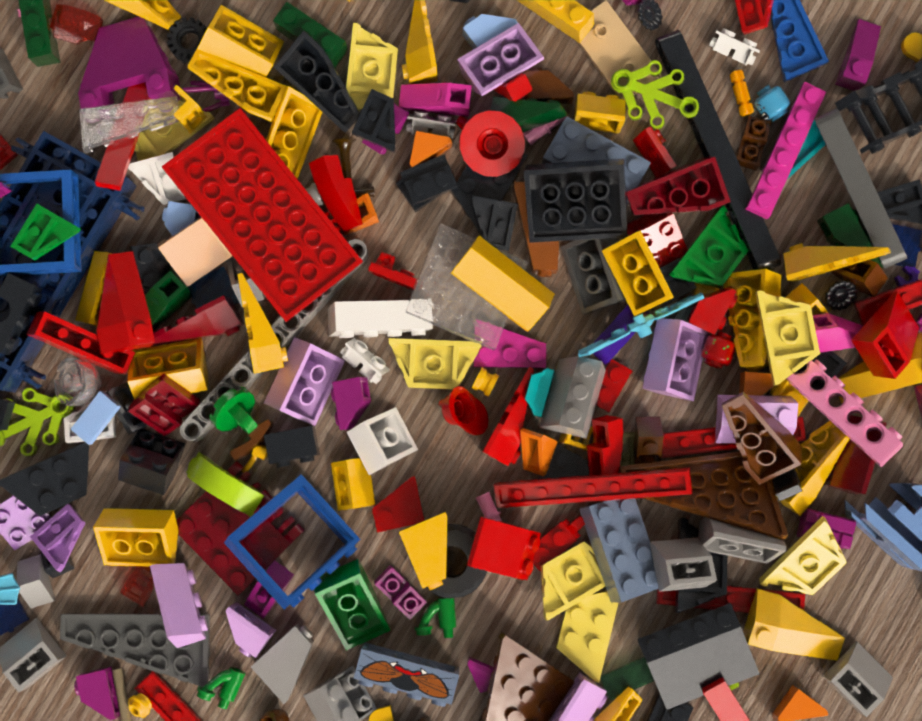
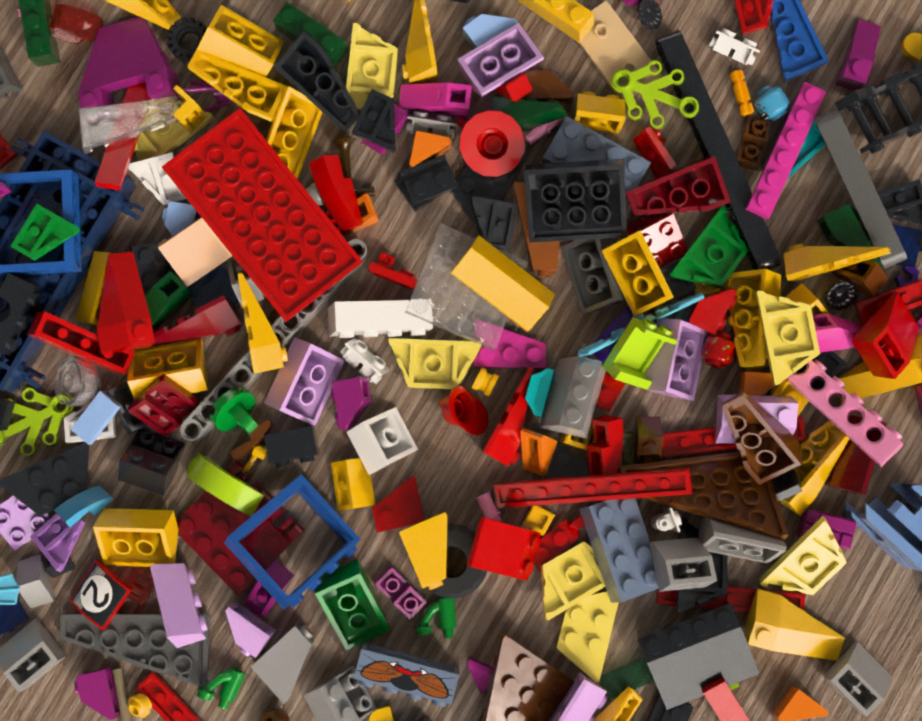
(76, 507): none -> dark azure slope
(100, 594): none -> slope
(538, 519): none -> yellow tile
(637, 351): none -> lime panel
(667, 520): none -> white hinge

